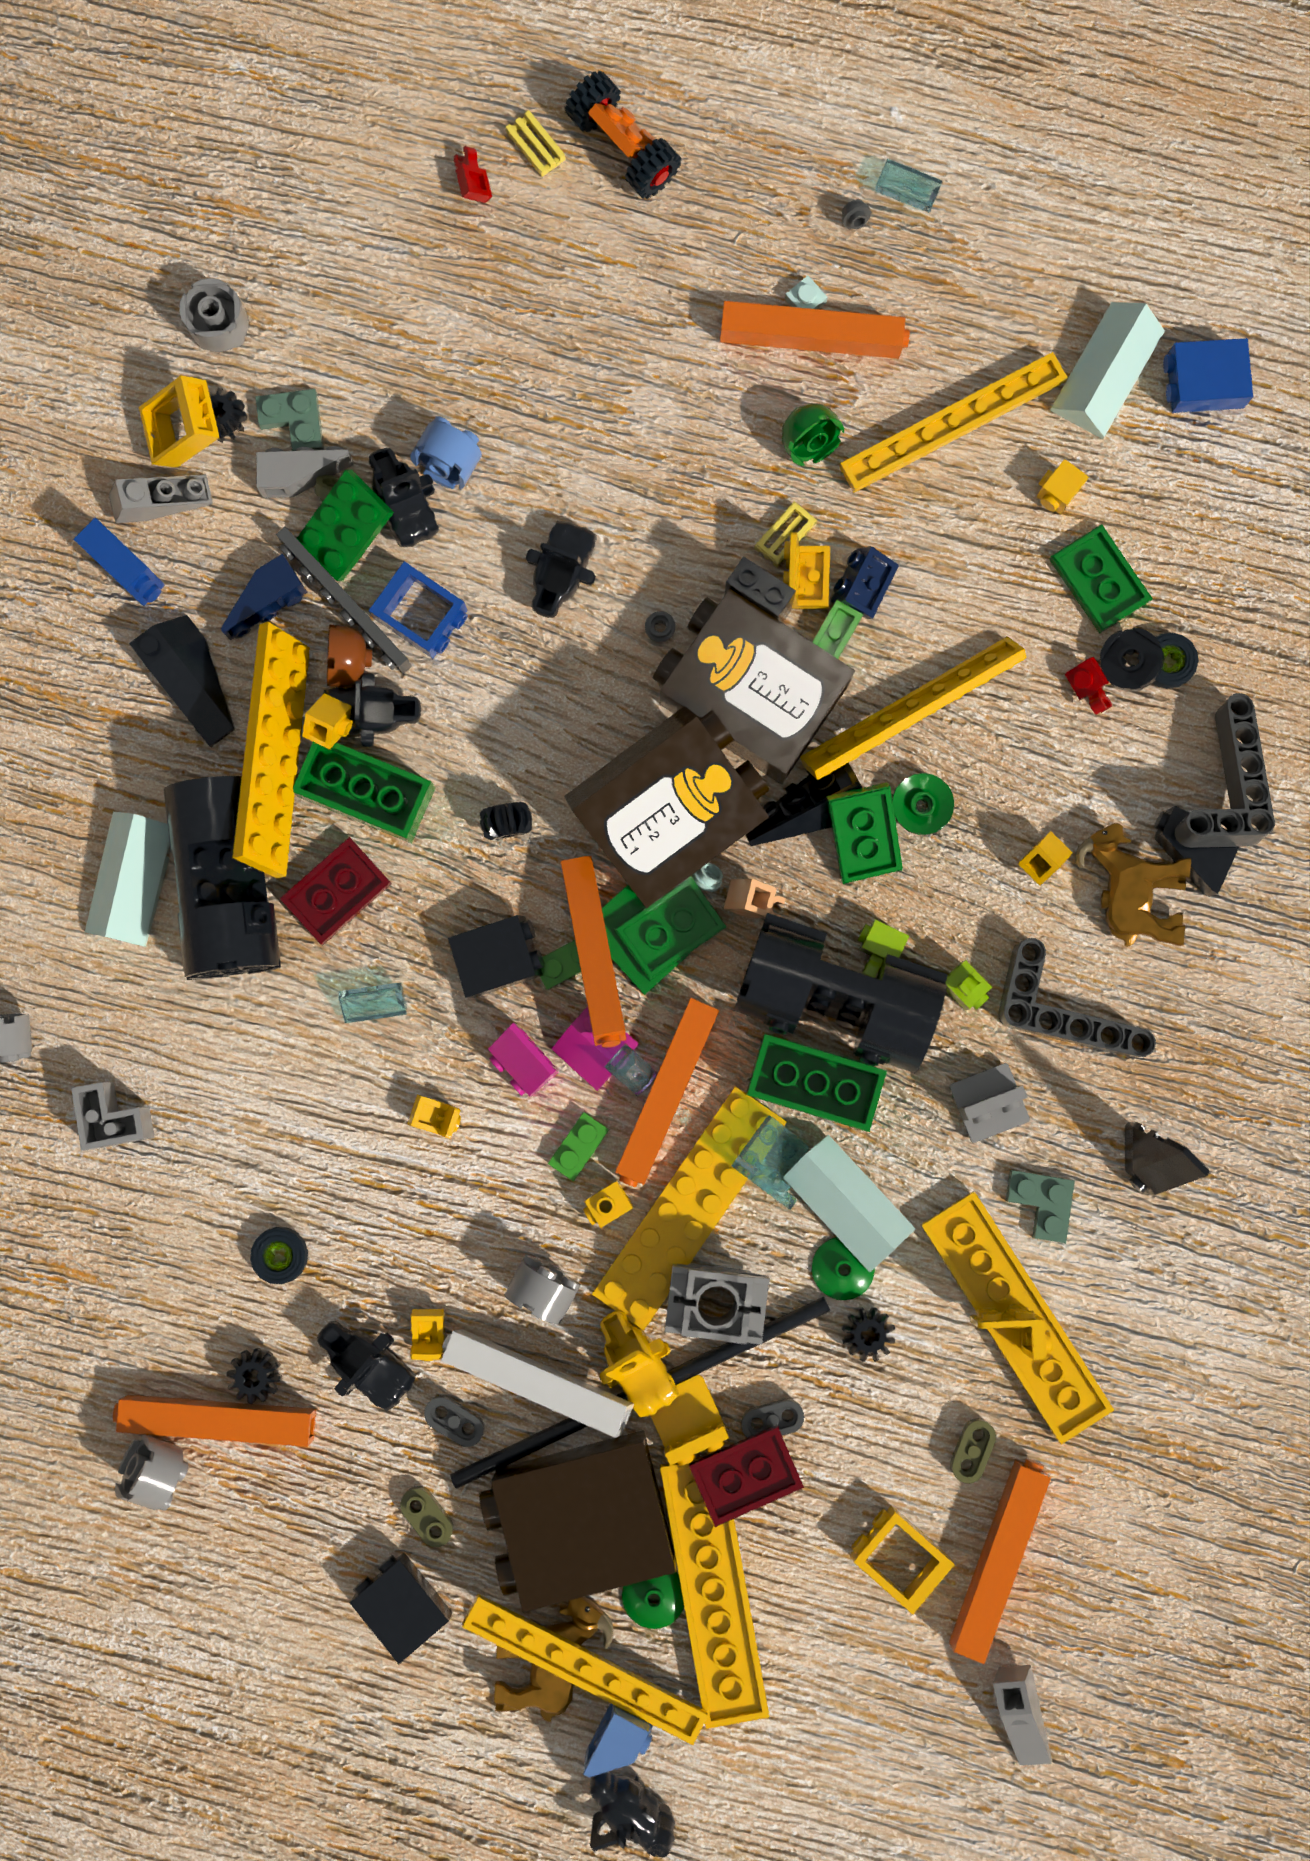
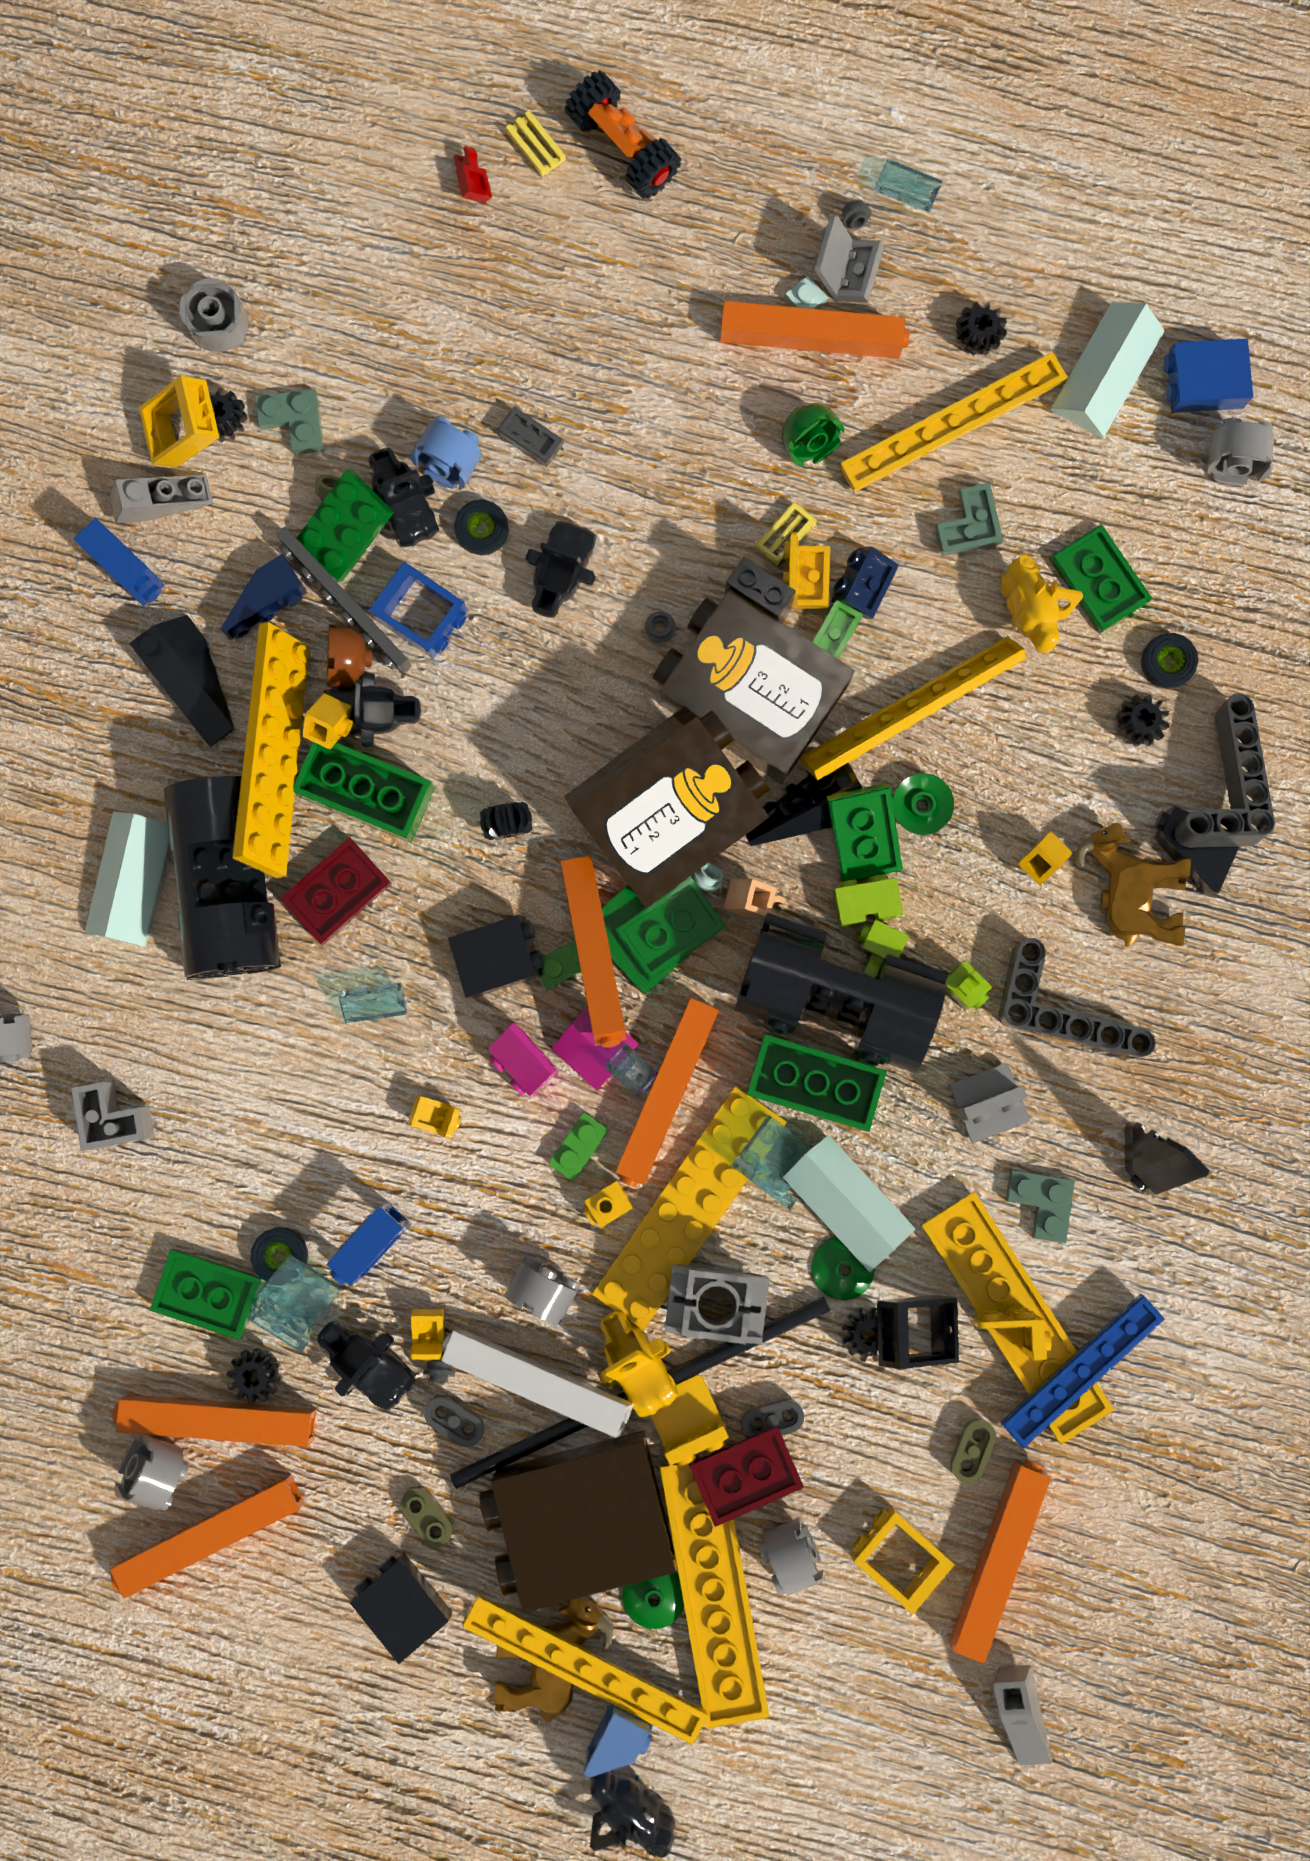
(205, 1294): none -> green plate
(206, 1536): none -> orange brick
(292, 1302): none -> clear light blue bracket
(293, 472): light grey slope -> none
(368, 1244): none -> blue window
(438, 1372): none -> dark grey plate
(470, 516): none -> black bush
(530, 436): none -> dark grey plate
(792, 1557): none -> light grey brick
(847, 264): none -> light grey bracket
(857, 901): none -> lime brick
(894, 1332): none -> black window
(979, 526): none -> sand green plate
(985, 318): none -> black gear
(1035, 603): none -> yellow piece
(1061, 486): yellow brick -> none
(1082, 1370): none -> blue tile
(1088, 681): red plate -> none
(1130, 641): black plate -> none
(1145, 710): none -> black gear
(1241, 451): none -> light grey brick

